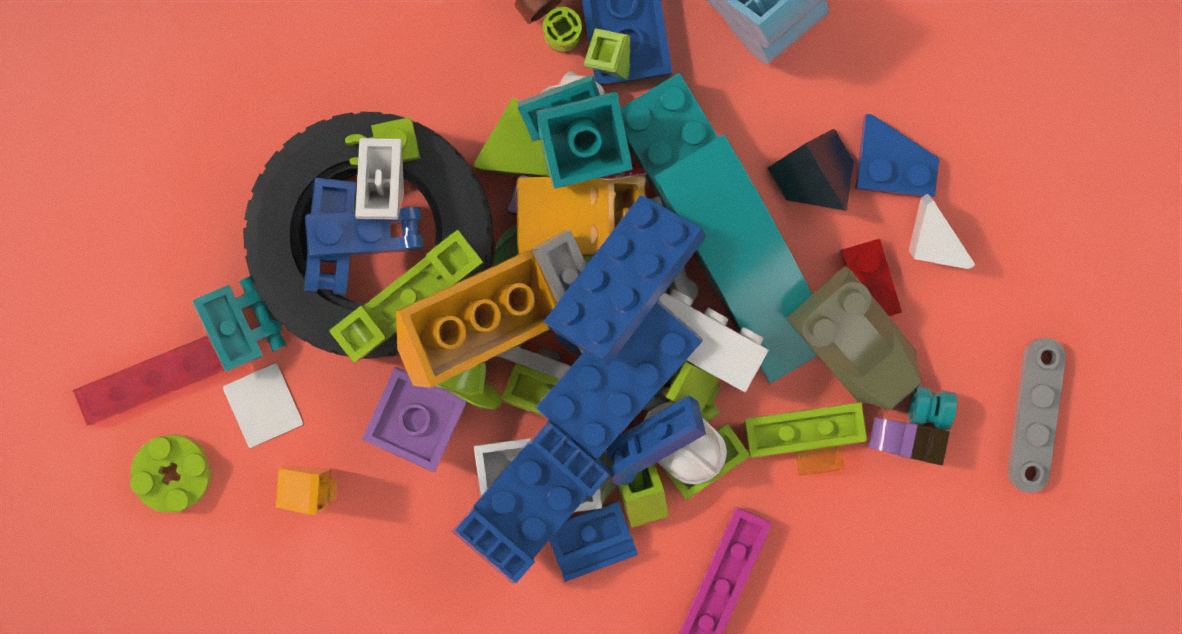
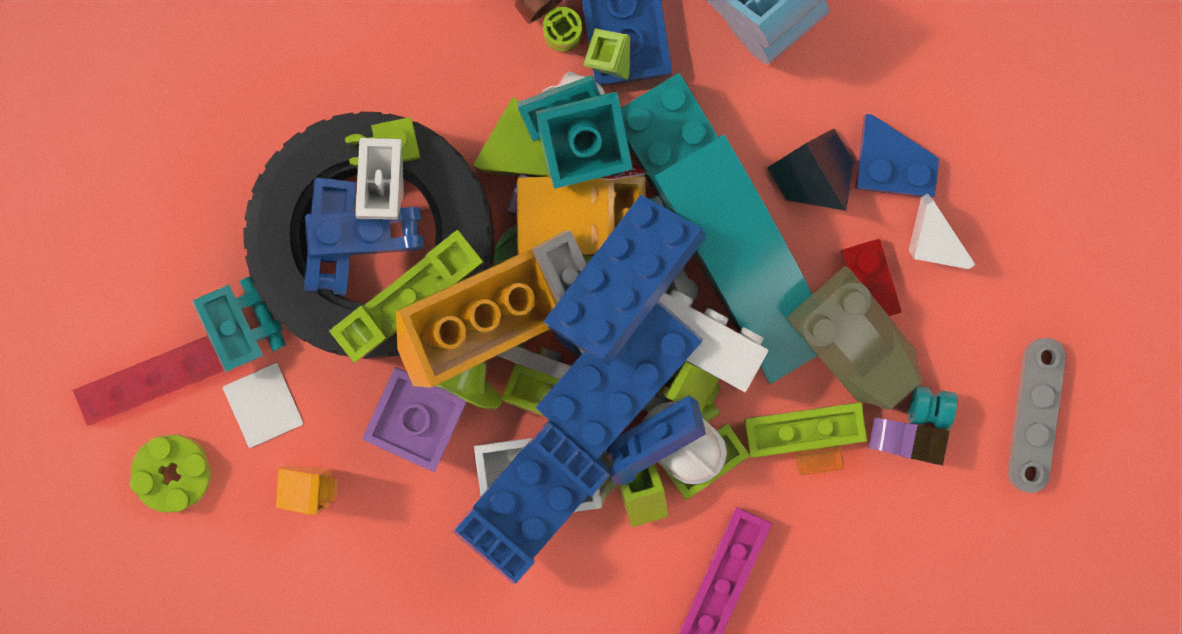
(592, 541): blue plate -> none

